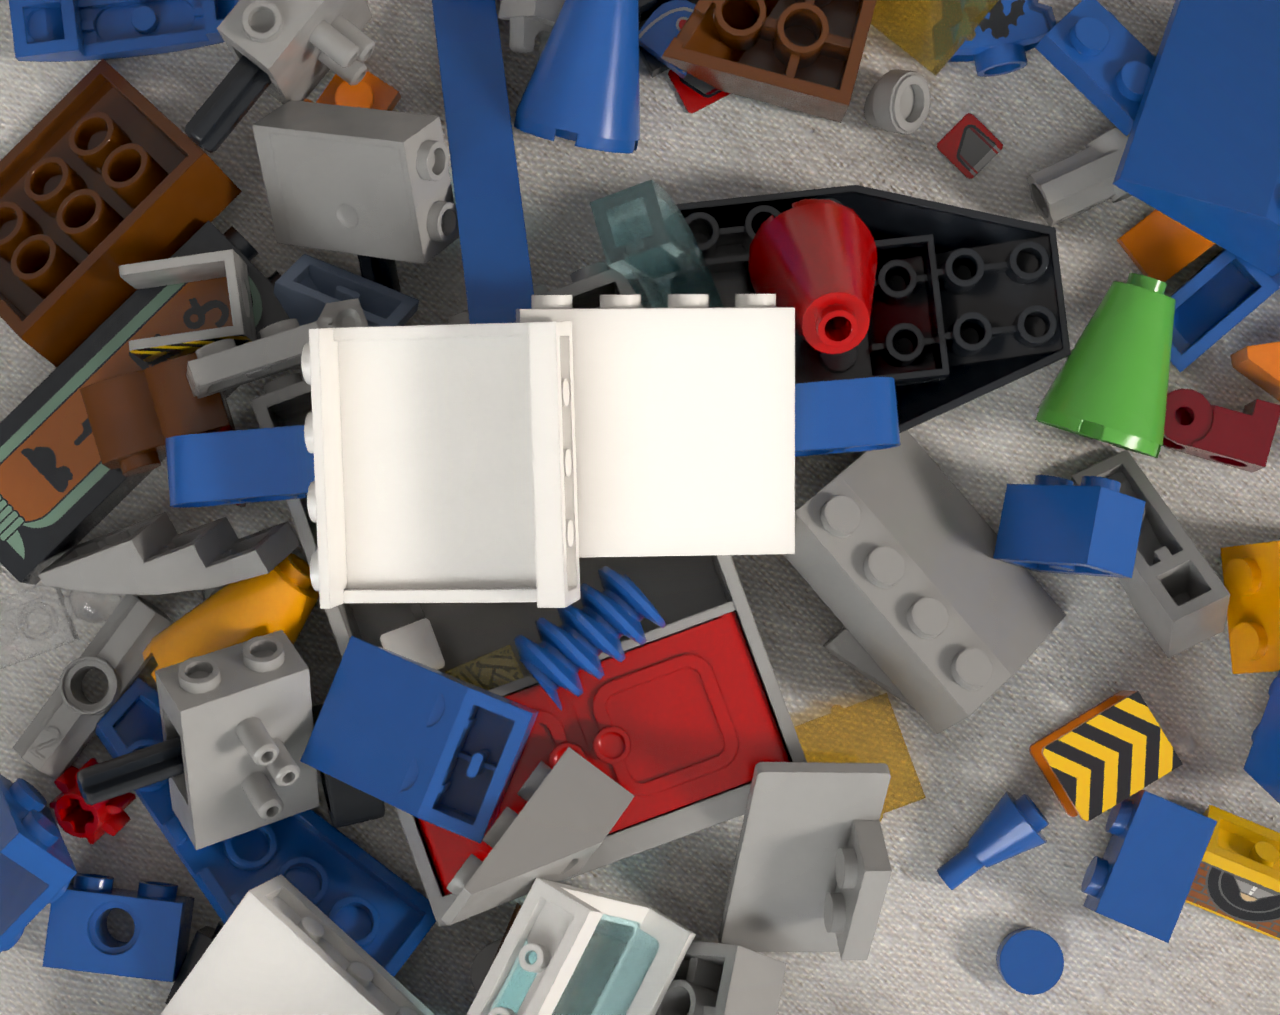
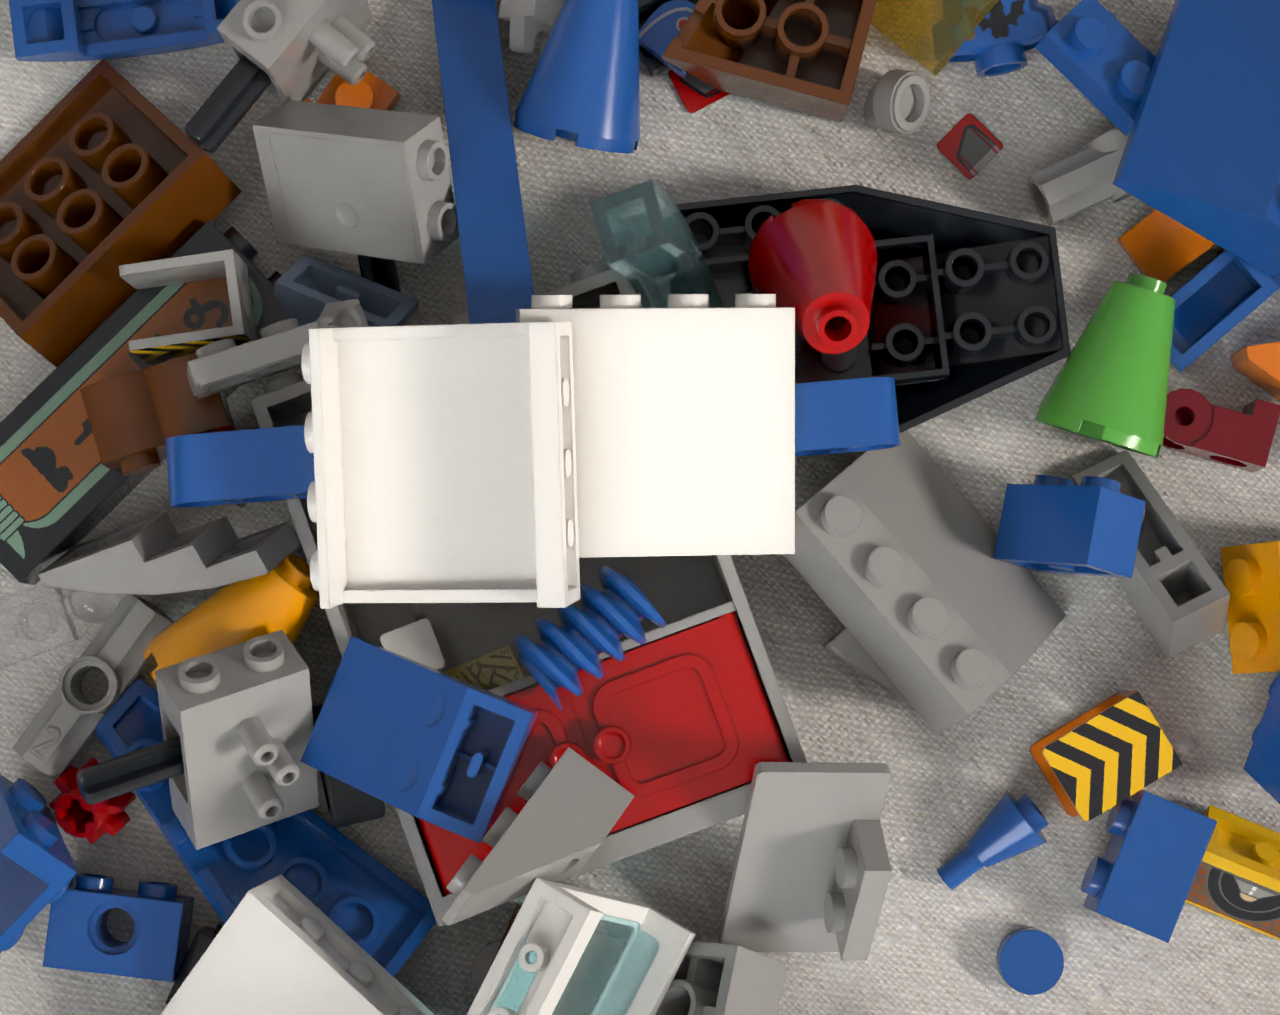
(864, 735): clear yellow piece -> none

